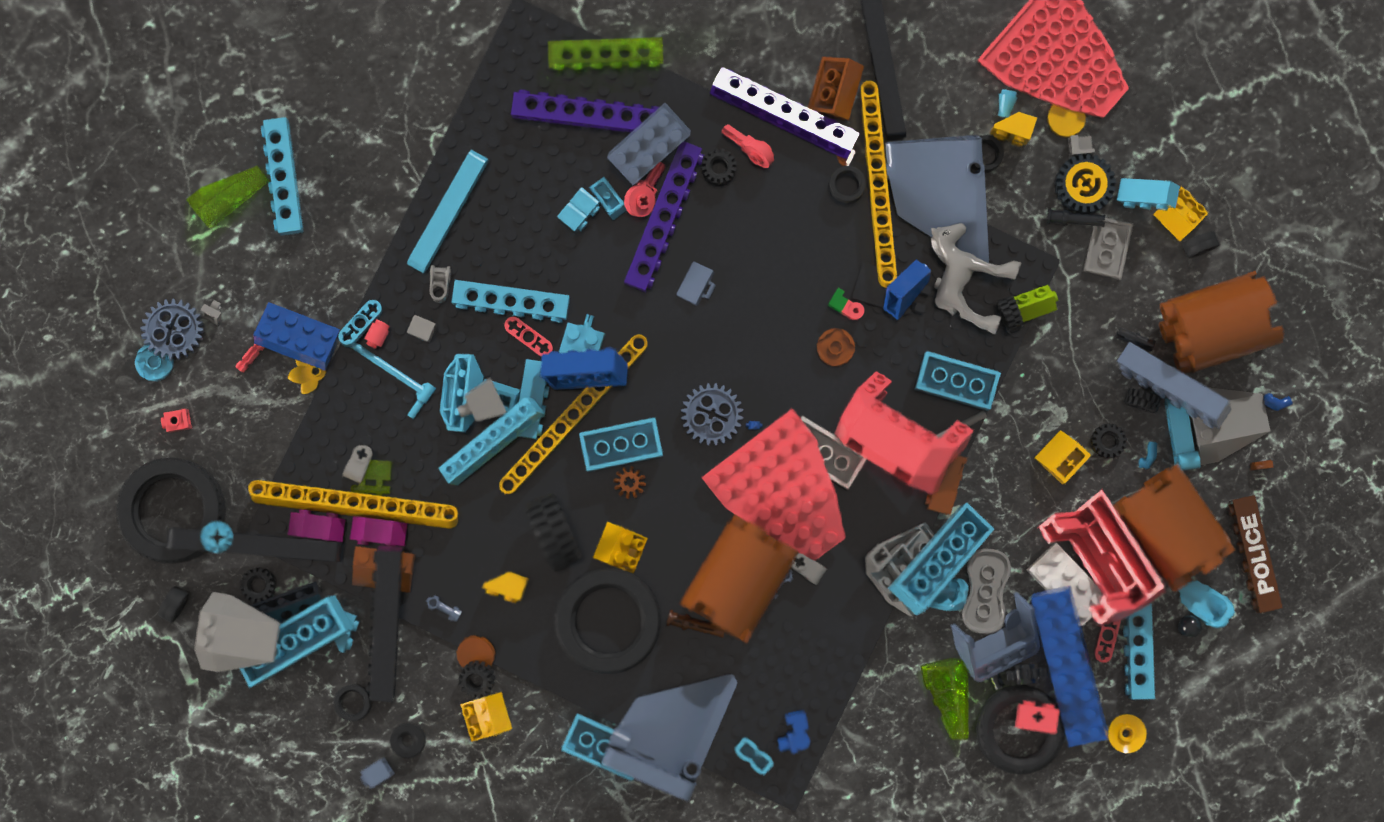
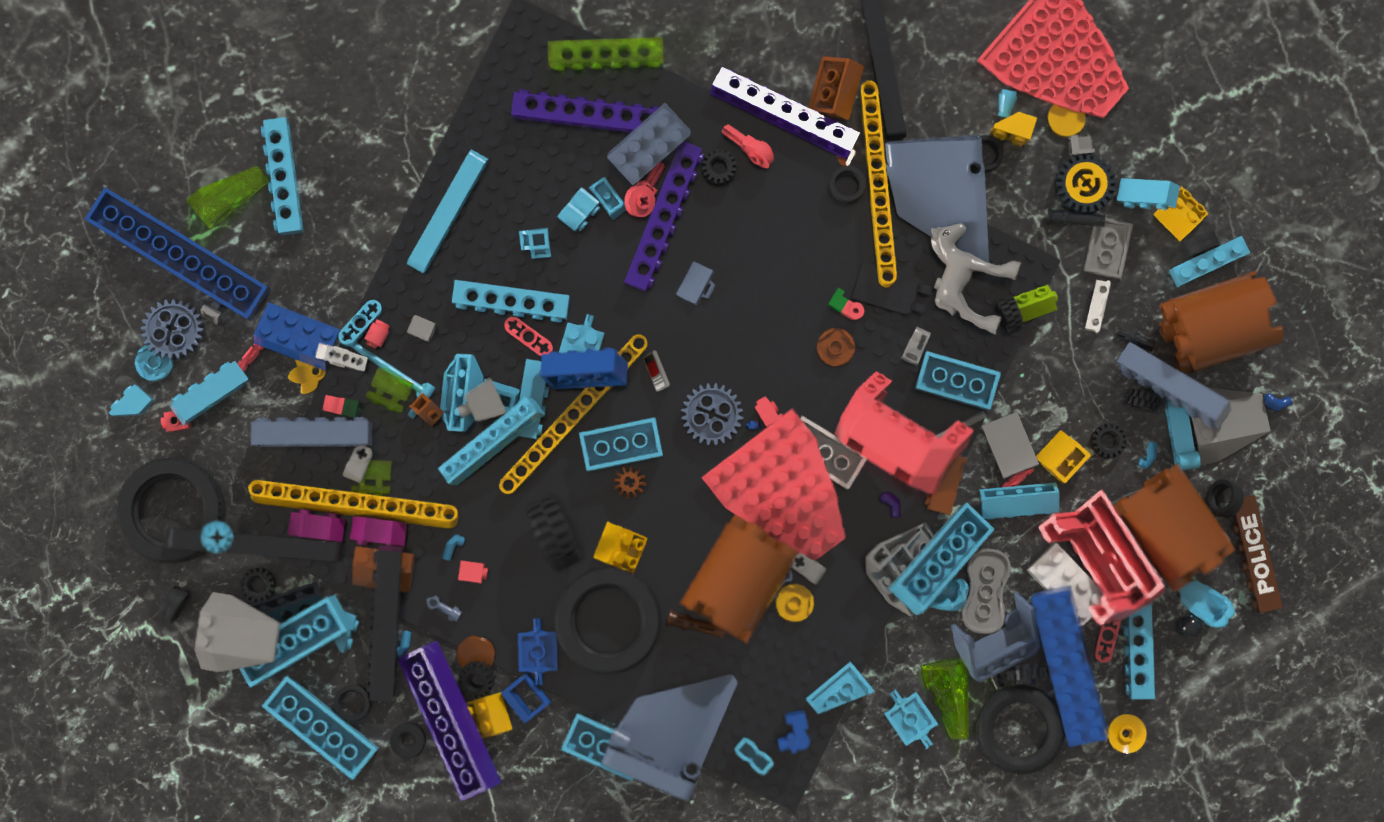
(133, 402): none -> medium azure slope
(177, 254): none -> blue brick
(208, 393): none -> medium azure brick
(311, 433): none -> sand blue brick
(320, 727): none -> medium azure brick
(341, 357): none -> white piece
(341, 406): none -> leg
(376, 773): sand blue brick -> none
(391, 384): none -> clear neon green plate
(404, 643): none -> dark azure arm
(426, 409): none -> dark orange brick
(439, 280): light grey piece -> none
(449, 720): none -> dark purple brick
(451, 544): none -> dark azure arm
(472, 572): none -> coral brick
(510, 585): yellow slope -> none
(518, 704): none -> blue tile
(537, 241): none -> medium azure brick
(537, 651): none -> blue plate
(656, 371): none -> slope
(767, 411): none -> coral brick
(794, 602): none -> yellow tile
(839, 689): none -> medium azure wing
(893, 501): none -> dark purple arm
(906, 288): blue slope -> none
(911, 718): none -> medium azure plate
(916, 346): none -> light grey leg
(1010, 445): none -> light grey tile
(1018, 478): none -> coral axle
(1019, 501): none -> medium azure brick
(1046, 724): coral brick -> none
(1098, 306): none -> white piece
(1209, 261): none -> medium azure brick
(1235, 502): none -> black tyre
(1261, 465): dark orange tile -> none

